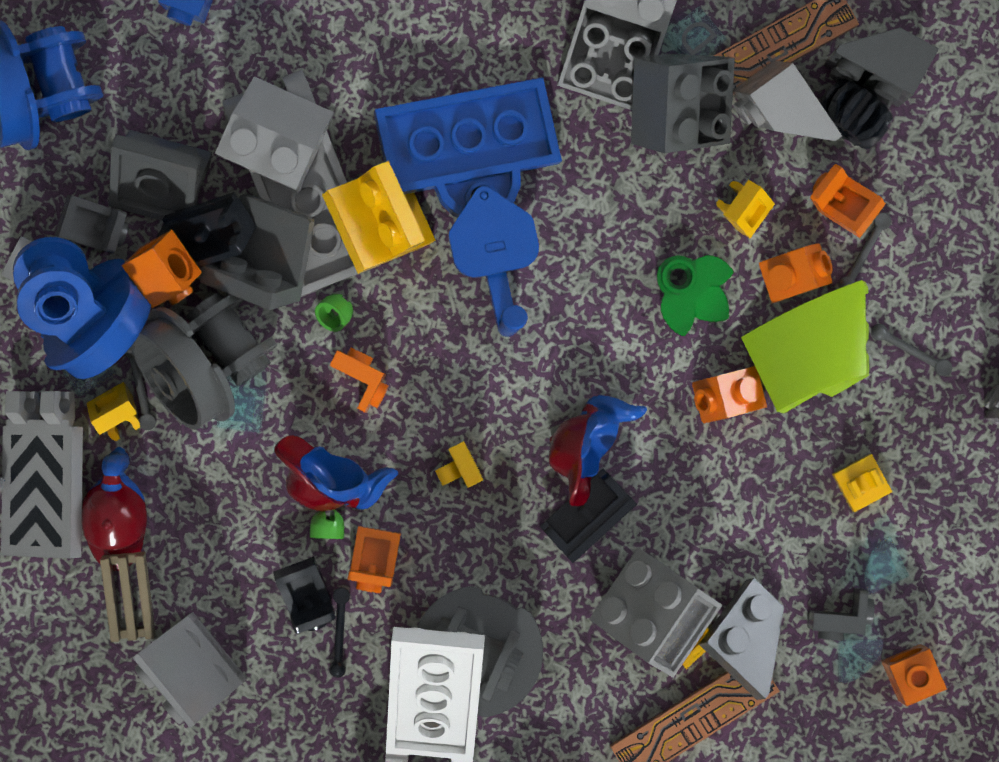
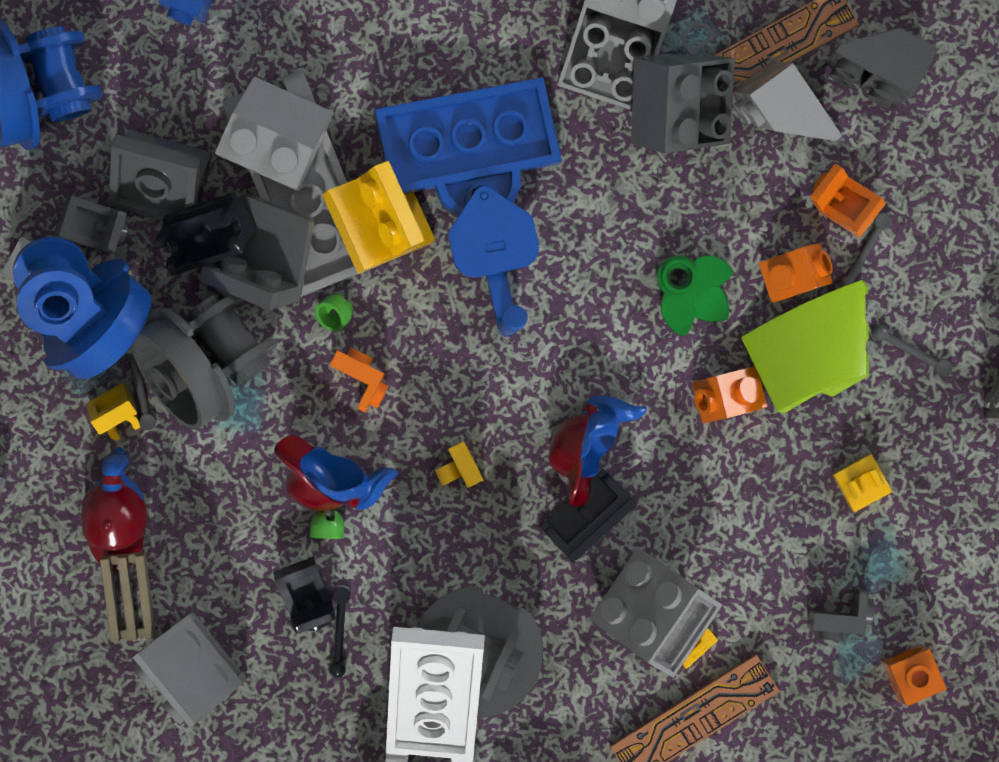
(41, 476): light grey tile -> none
(162, 270): orange brick -> none
(374, 559): orange bracket -> none
(747, 208): yellow tile -> none
(747, 637): wing -> none
(856, 113): black gear -> none

